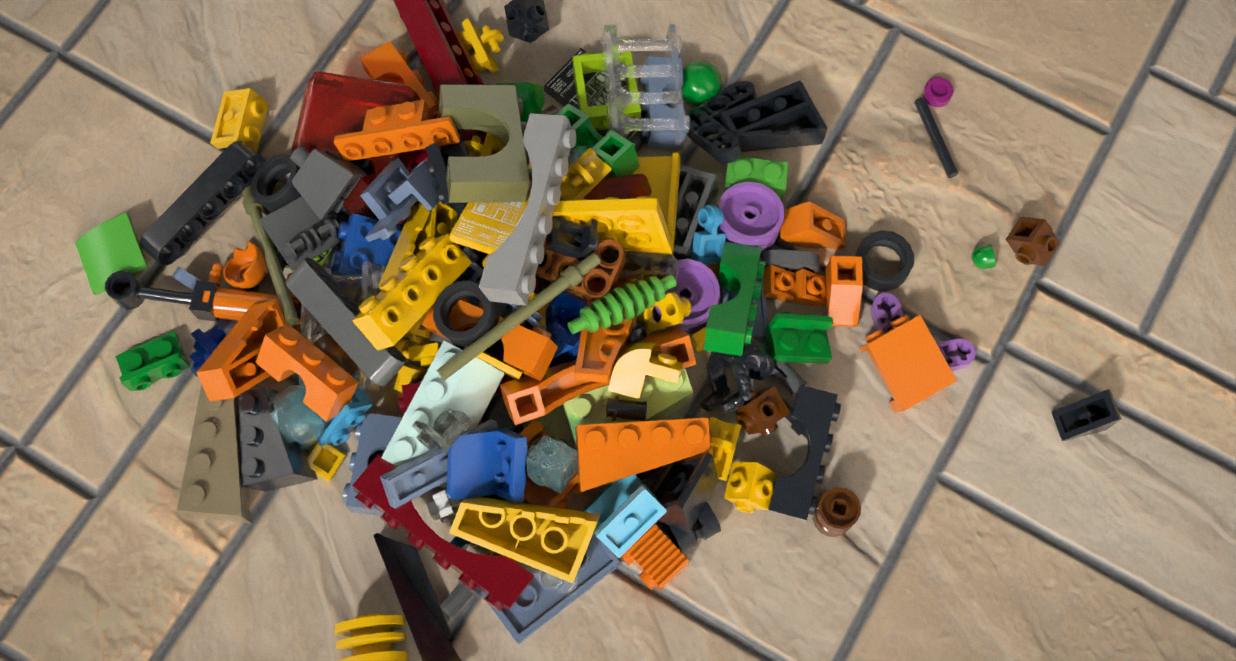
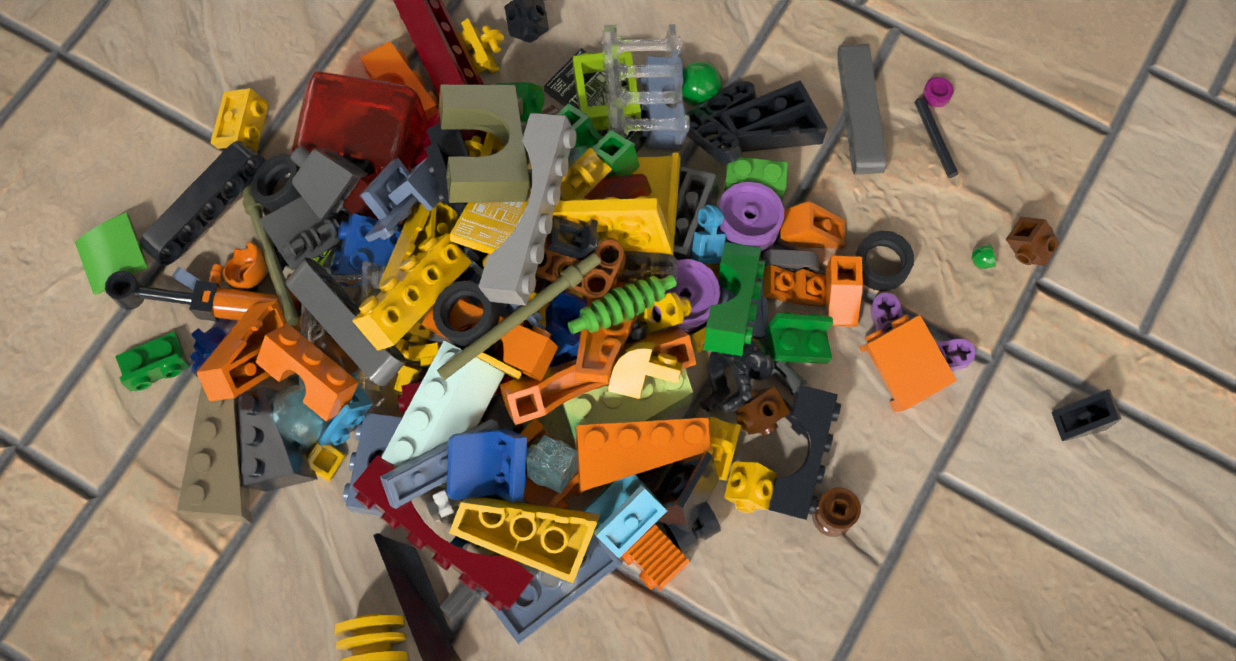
(395, 131): orange bracket -> none
(445, 432): clear smoke bracket -> none
(626, 409): black pin -> none
(861, 109): none -> dark grey beam

